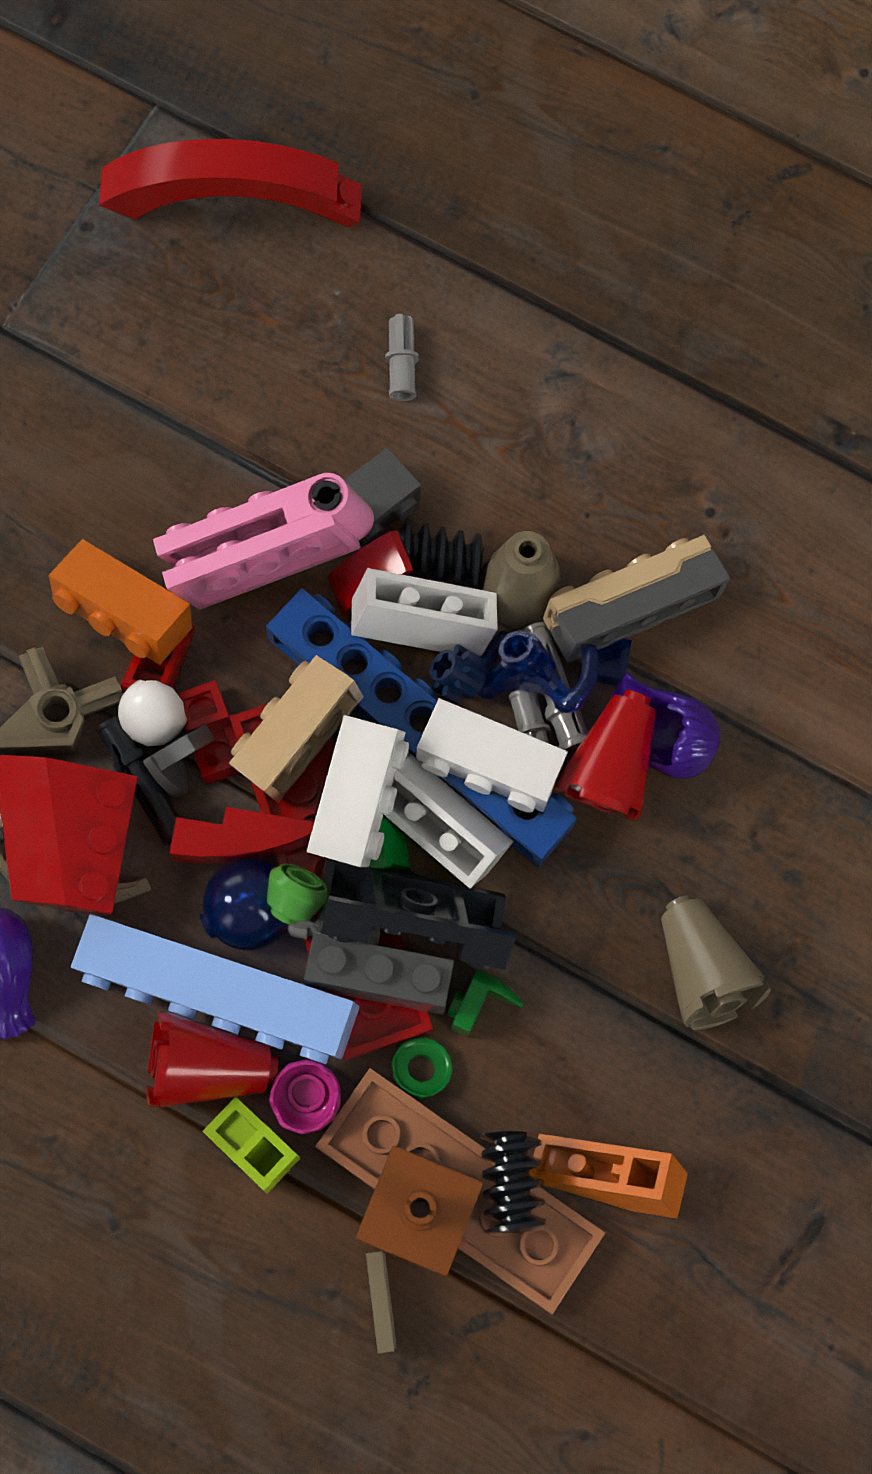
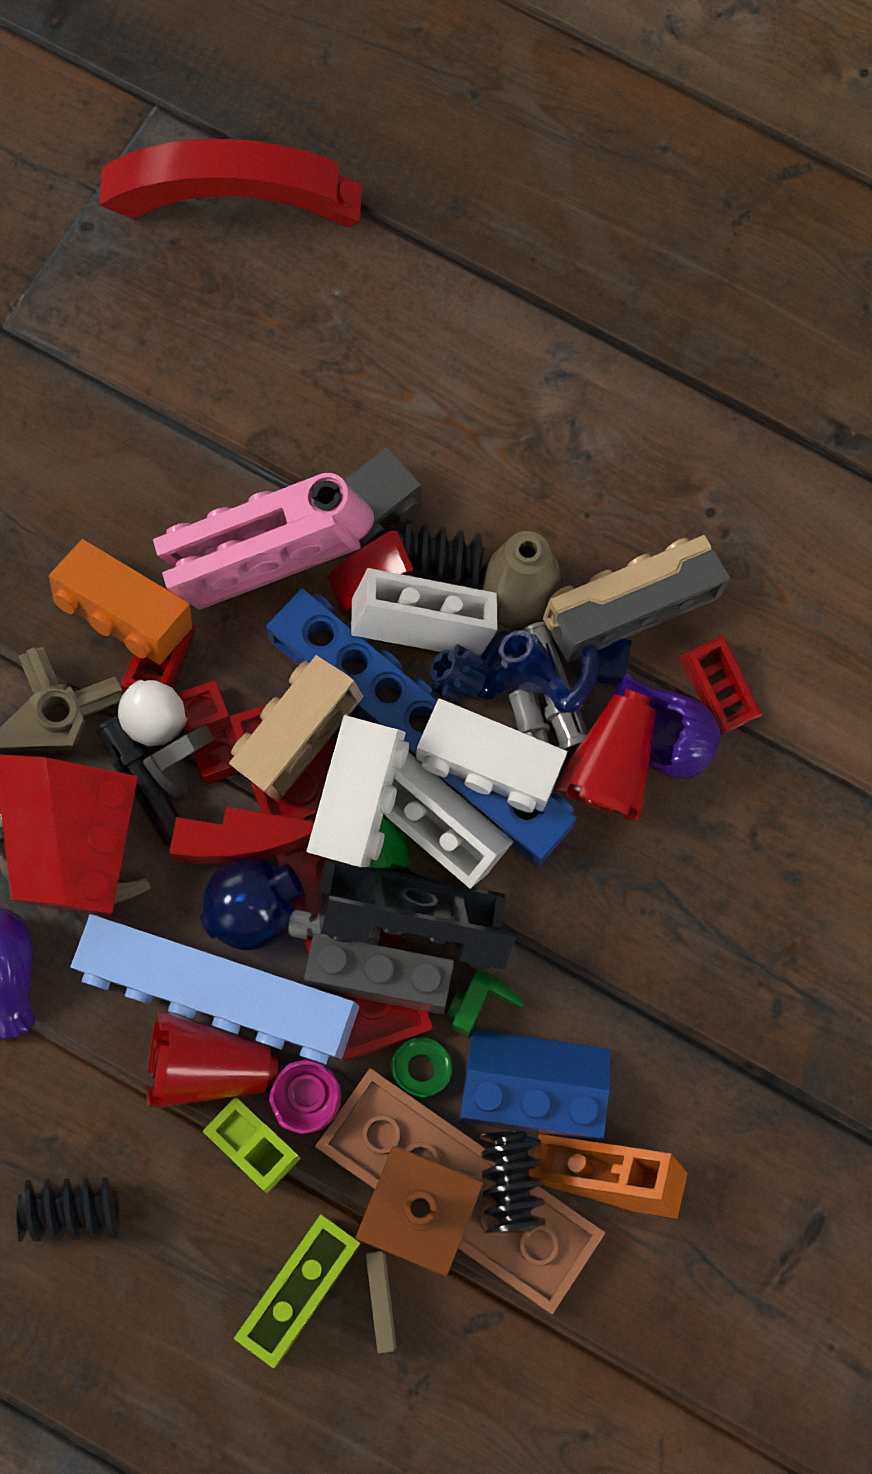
(69, 1210): none -> black piece
(295, 893): bright green cone -> none
(297, 1291): none -> lime brick
(401, 358): light grey axle -> none
(536, 1086): none -> blue slope
(708, 966): dark tan cone -> none
(727, 663): none -> red slope

